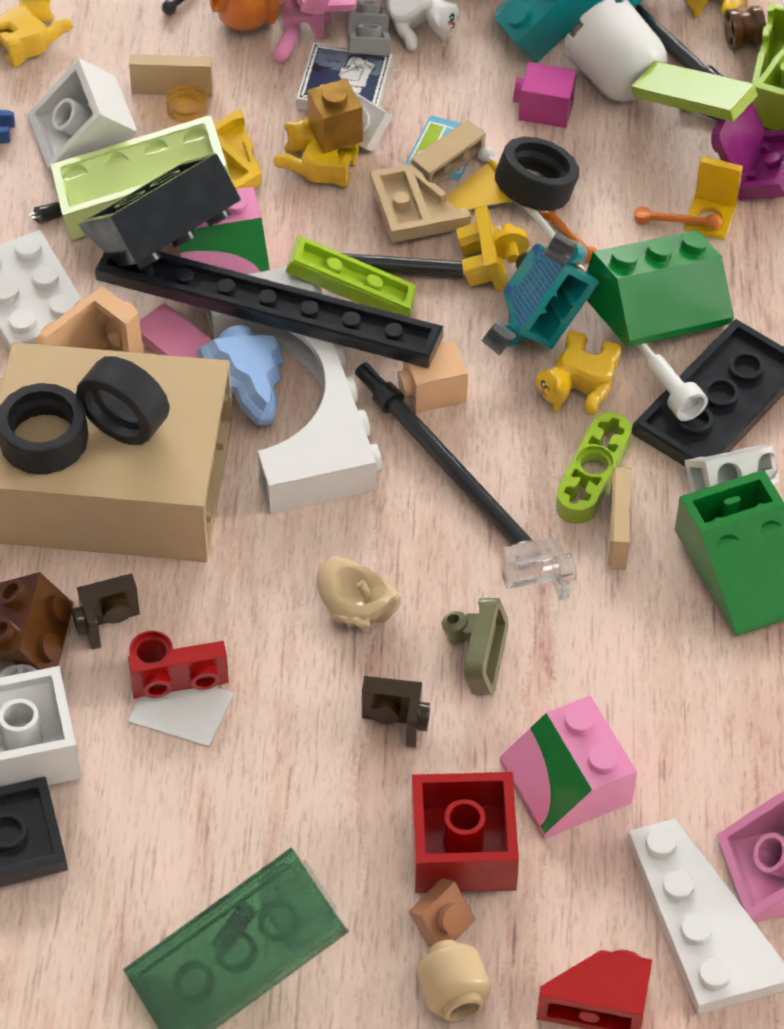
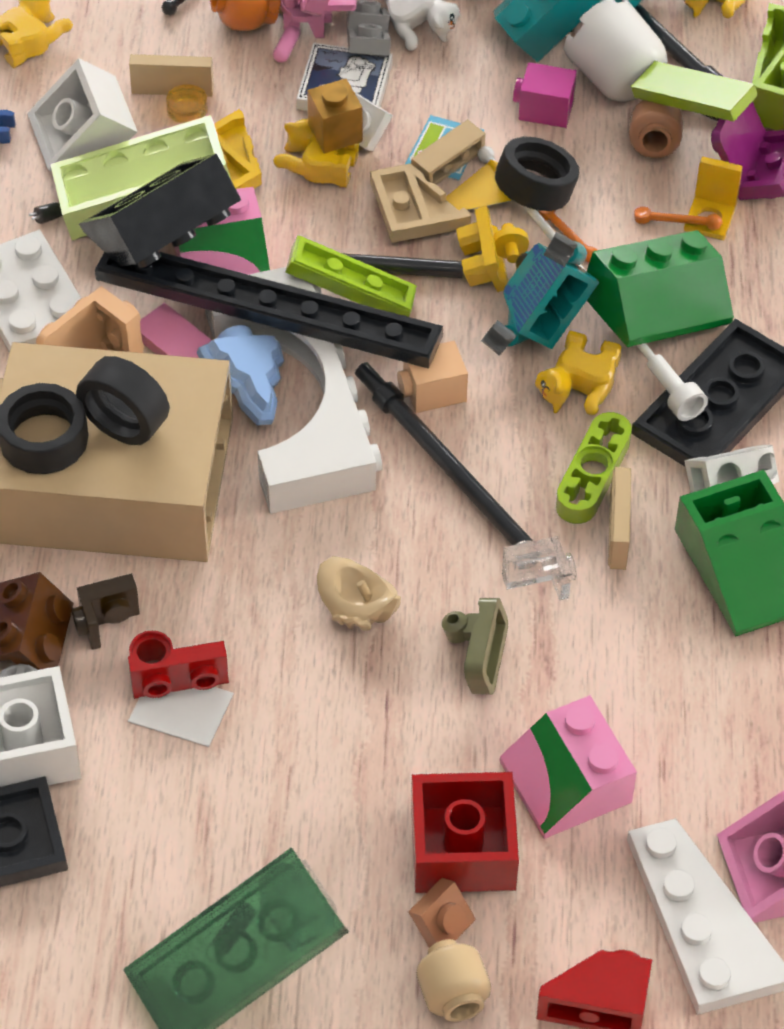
(396, 701): dark brown bracket -> none
(655, 129): none -> nougat head
(744, 26): reddish brown wheel -> none

